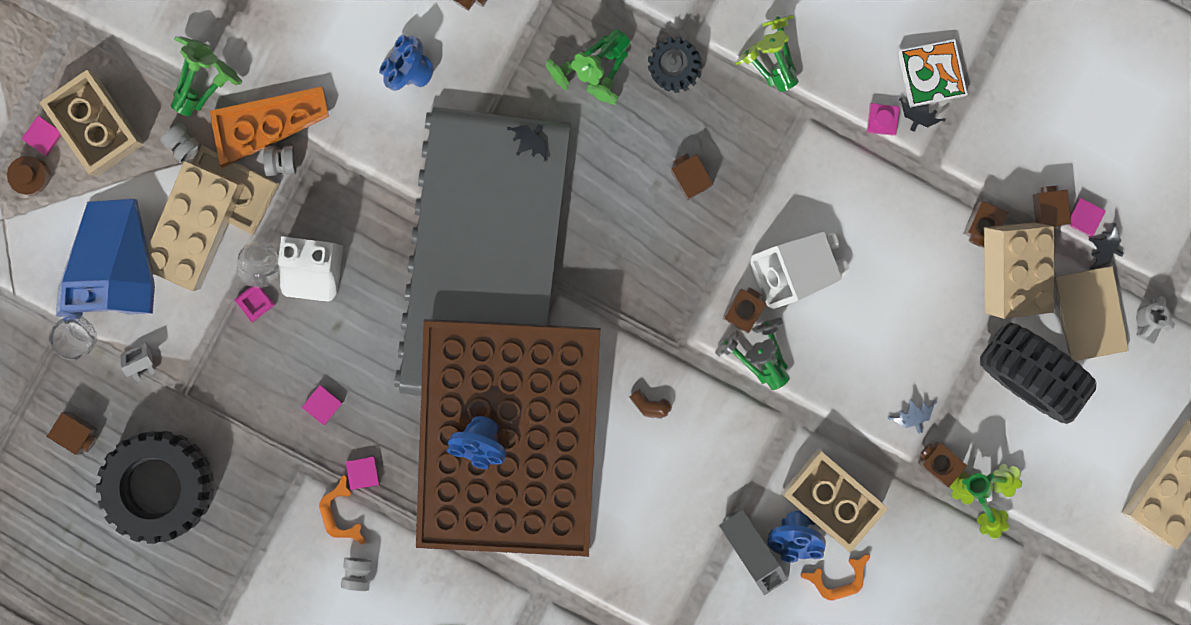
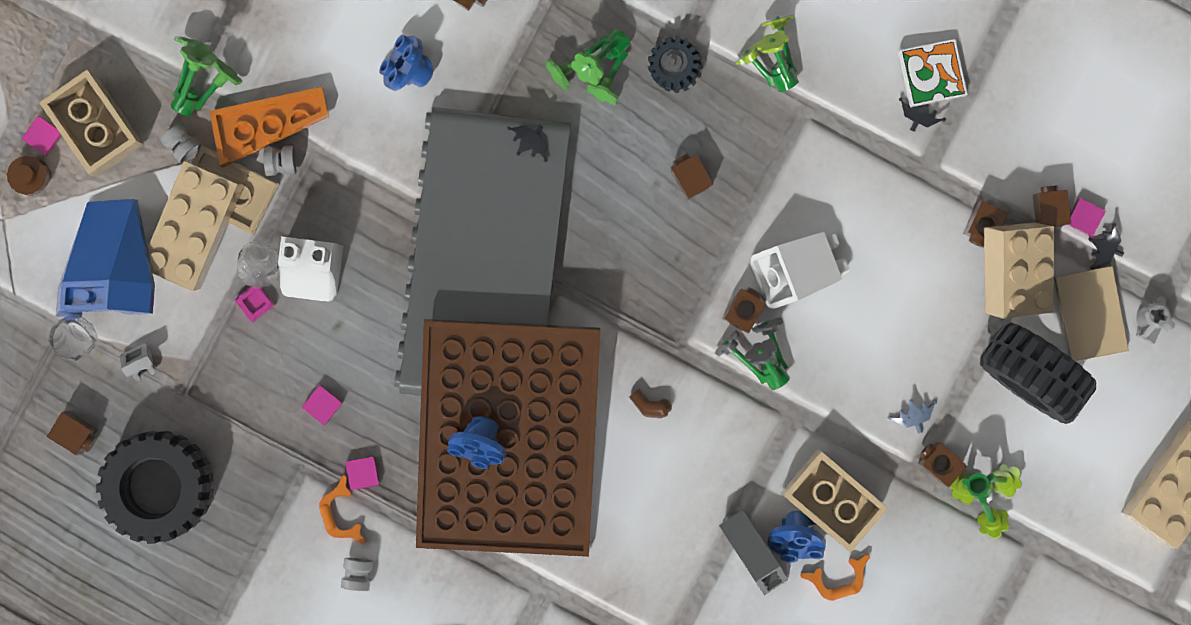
(882, 119): dark pink plate -> none

